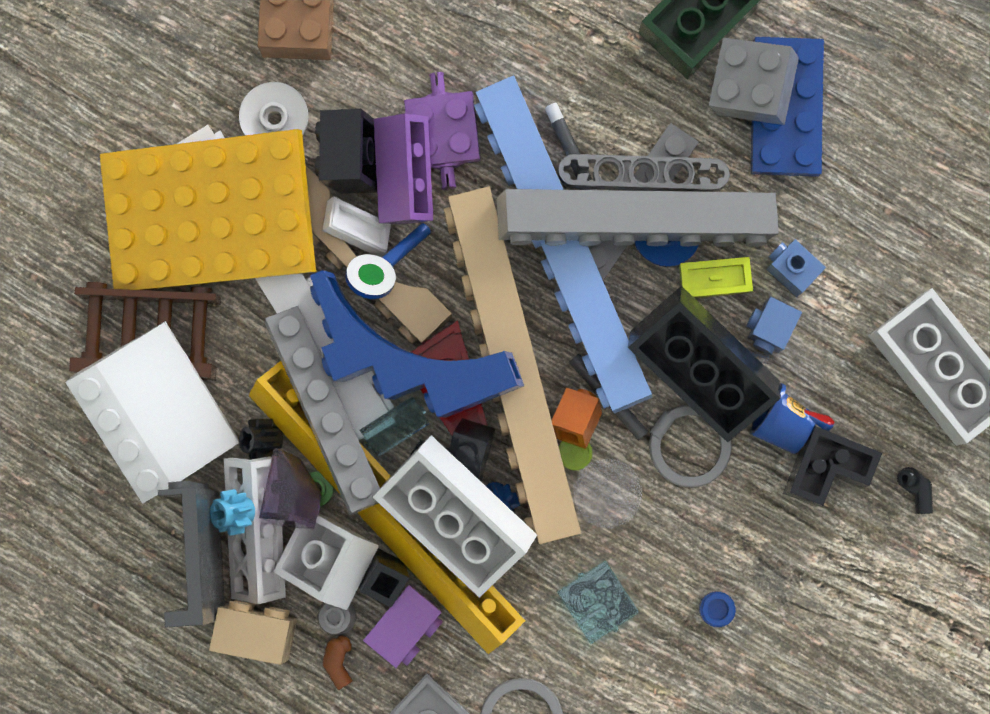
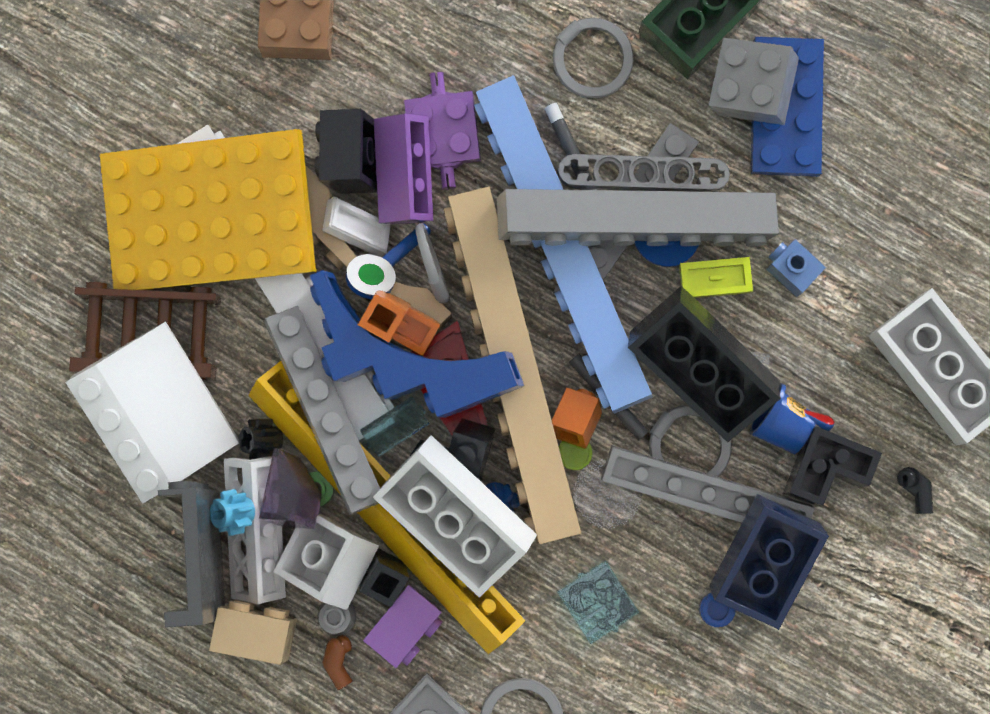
(273, 99): white dish -> none
(396, 320): none -> orange brick
(435, 275): none -> light grey piece
(570, 34): none -> light grey piece
(687, 486): none -> light grey plate
(768, 561): none -> dark blue brick
(772, 325): medium blue brick -> none

